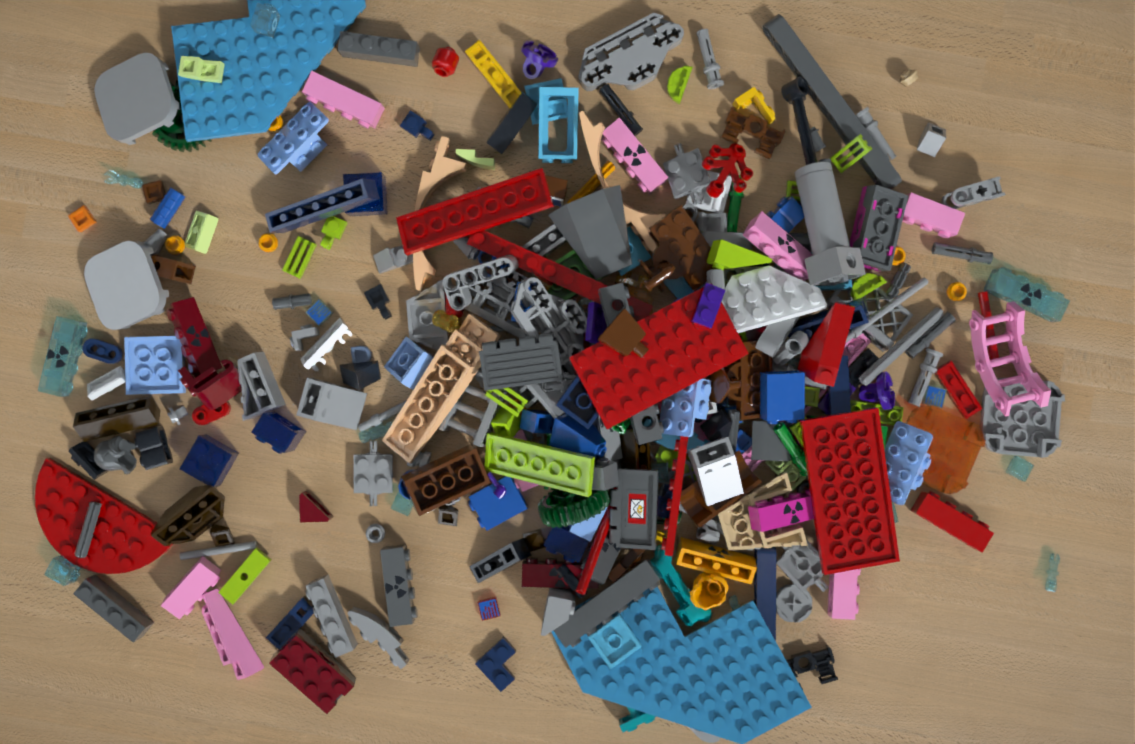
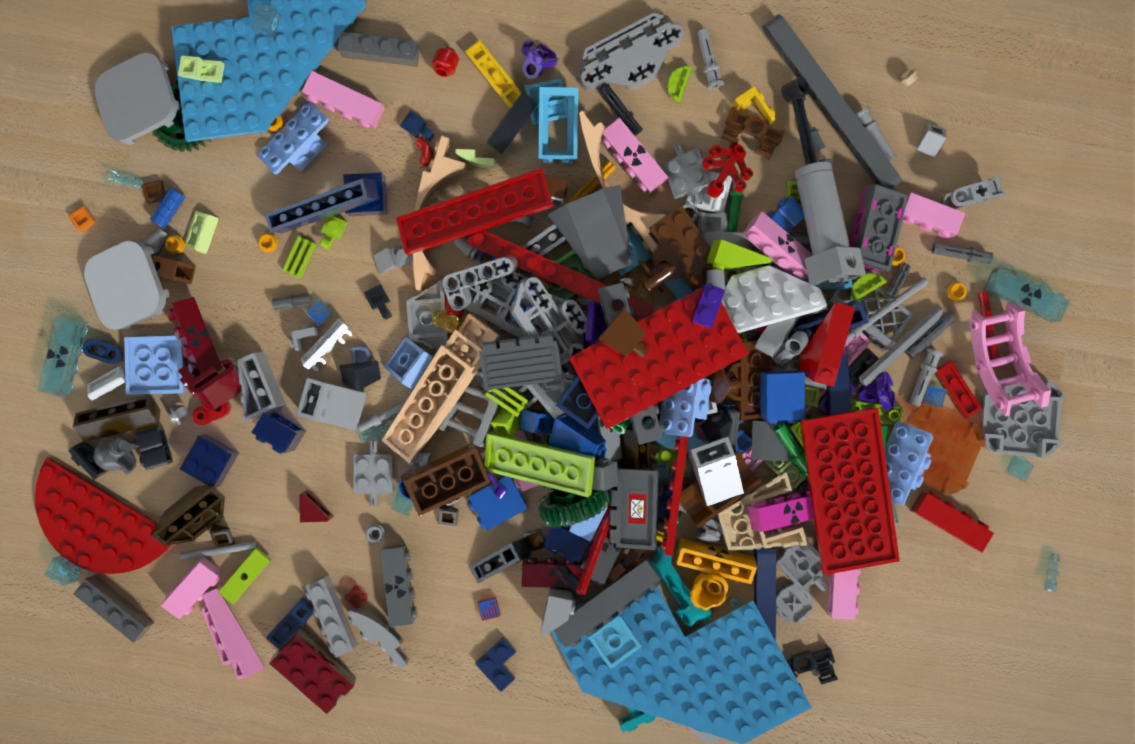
(88, 529): dark grey axle -> none
(356, 603): none -> clear red plate
(427, 152): none -> red arm
(862, 144): lime tile -> none

